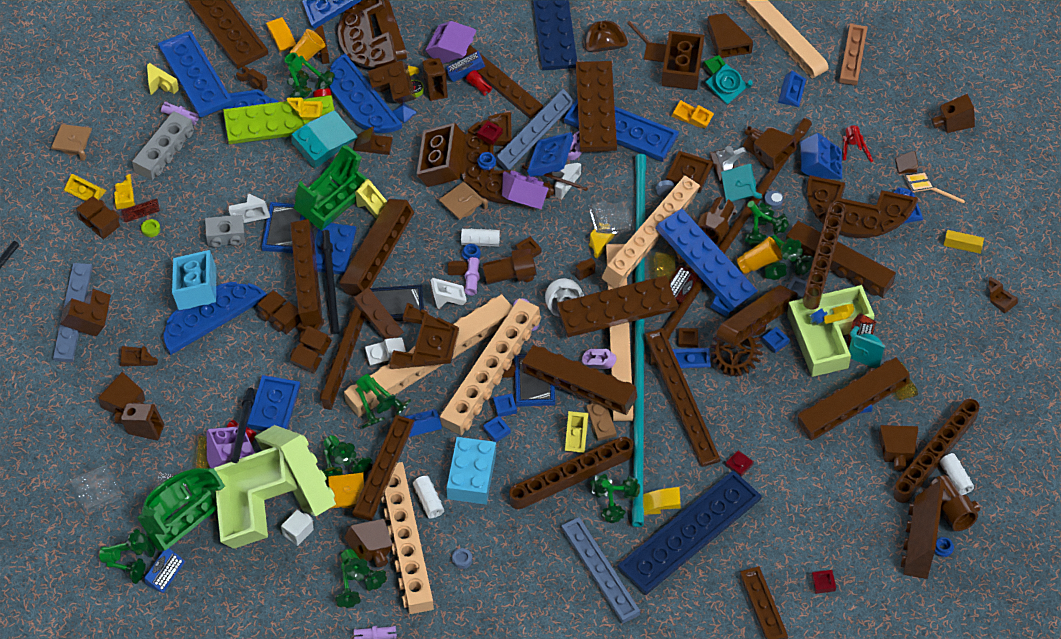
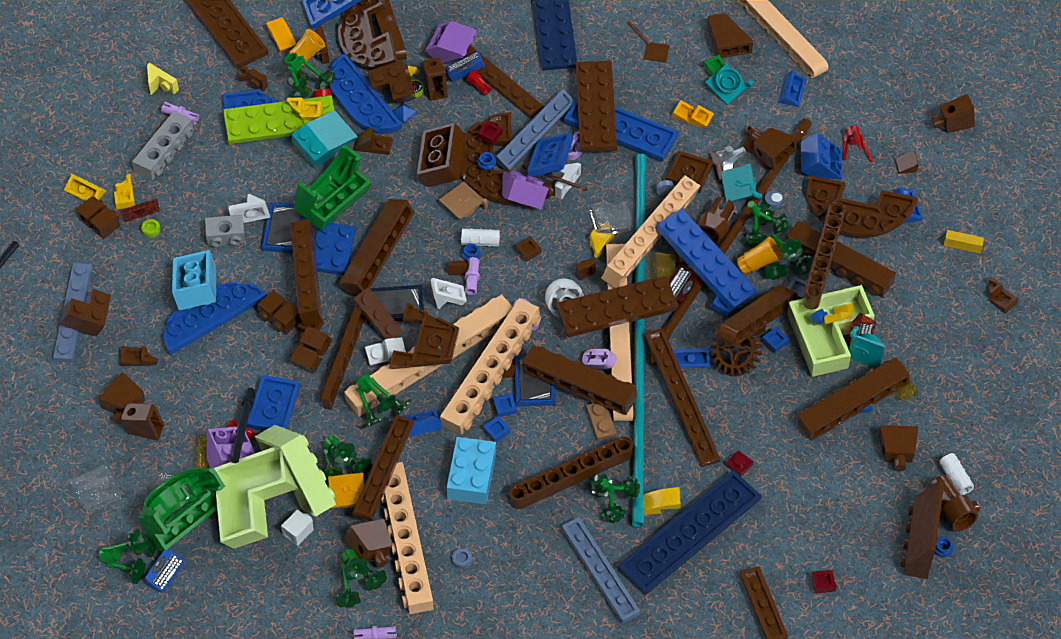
(72, 140): medium nougat hat -> none
(195, 74): blue plate -> none
(327, 250): black bar -> none
(369, 196): light yellow slope -> none
(428, 497): white axle -> none
(519, 266): reddish brown piece -> none
(576, 431): light yellow slope -> none
(605, 36): reddish brown hat -> none
(683, 60): reddish brown brick -> none
(688, 337): reddish brown tile -> none
(853, 54): nougat plate -> none
(921, 182): piece -> none
(931, 457): reddish brown beam -> none

